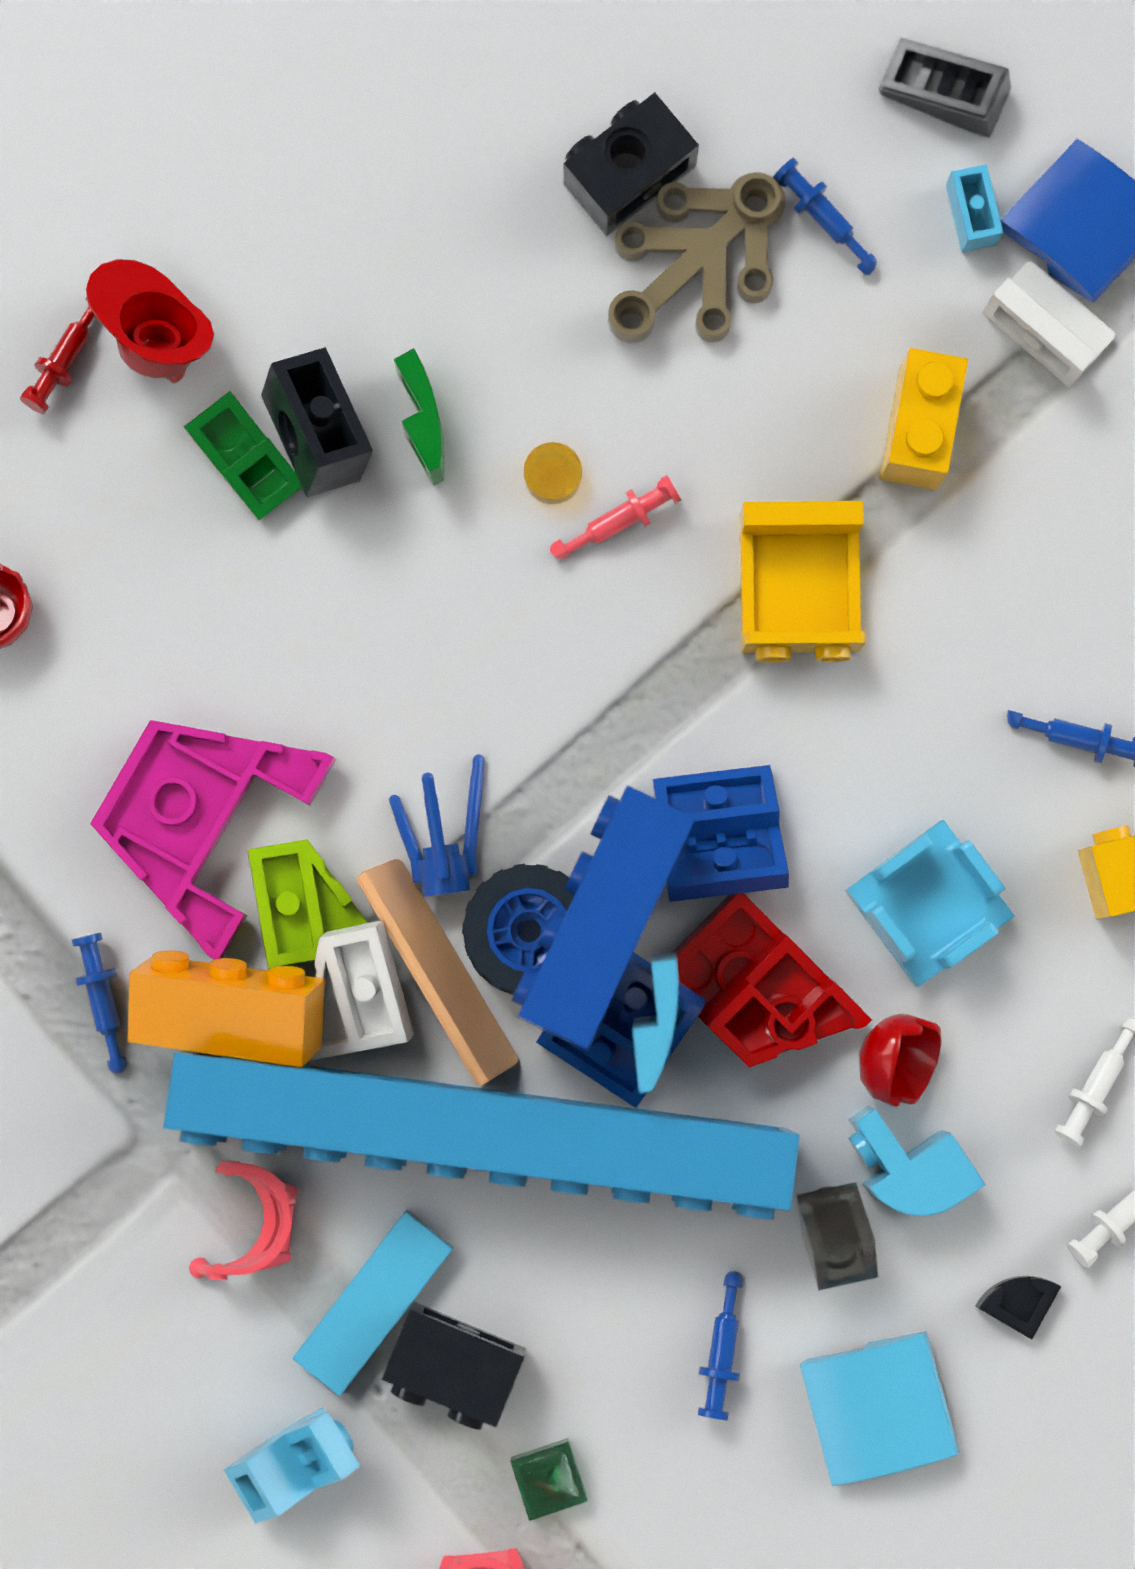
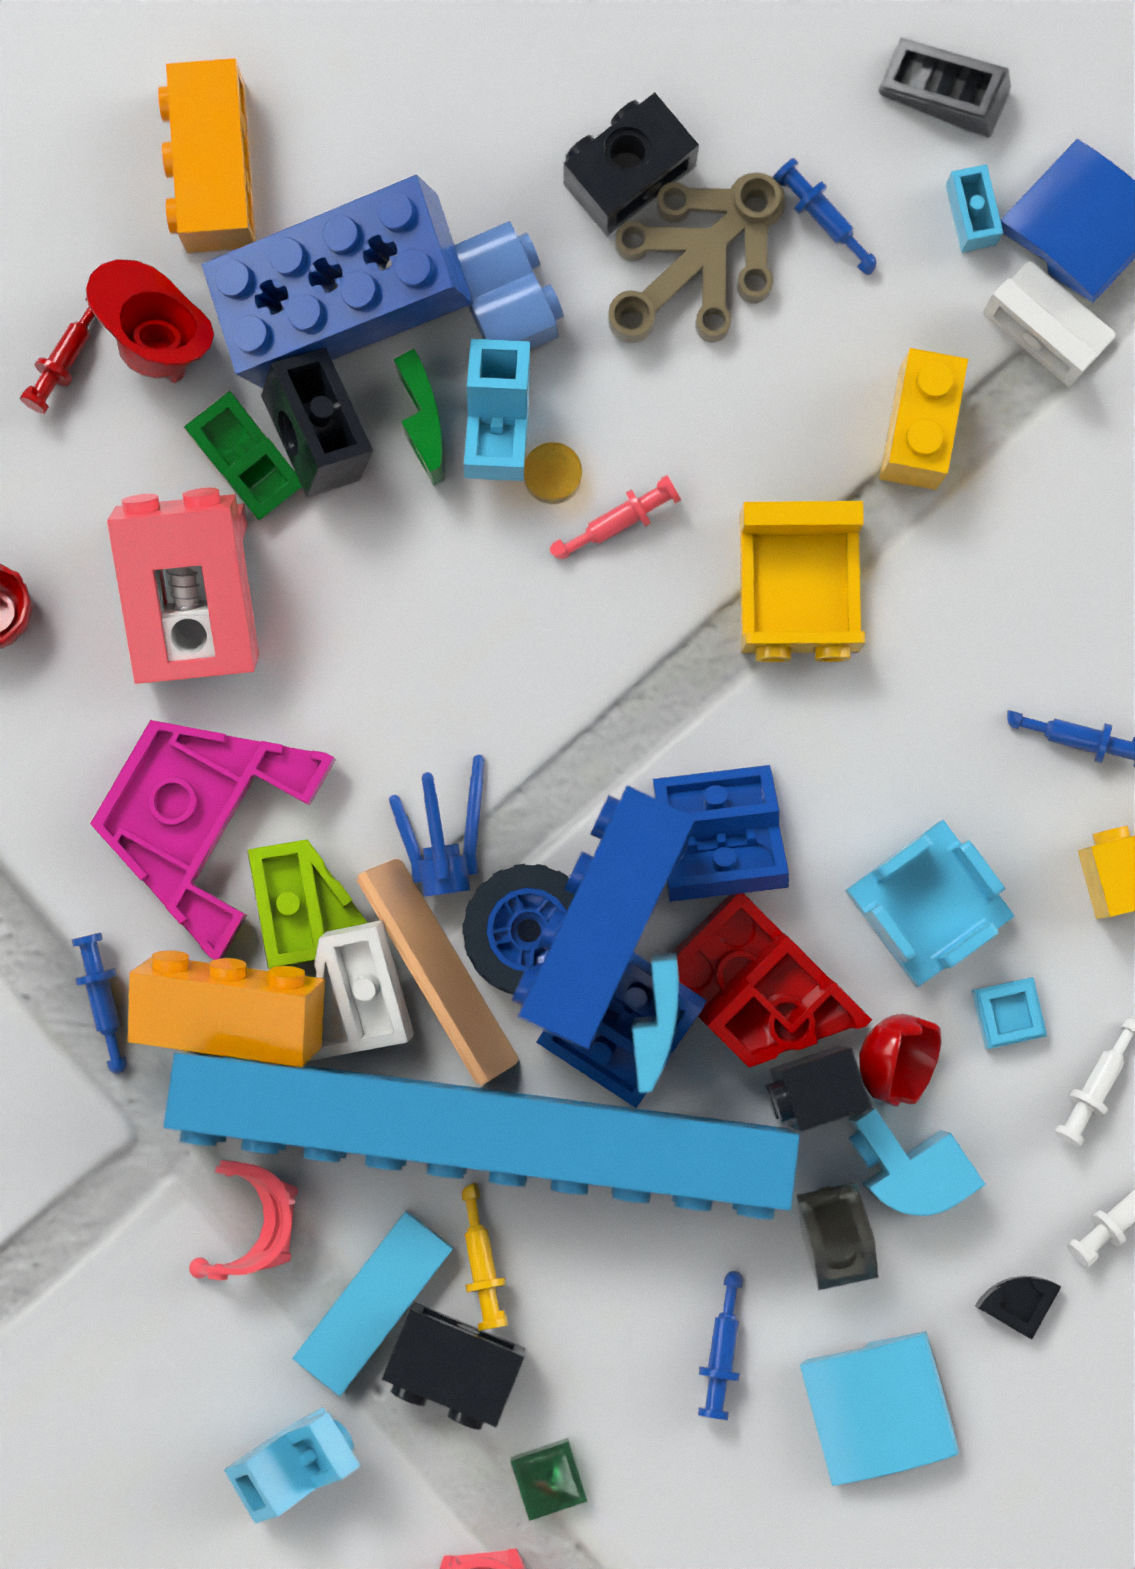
(180, 534): none -> coral brick
(207, 155): none -> light orange brick
(343, 248): none -> brick
(482, 1264): none -> yellow piece
(497, 409): none -> medium azure brick
(505, 289): none -> medium blue brick
(817, 1089): none -> black brick
(1009, 1013): none -> medium azure tile

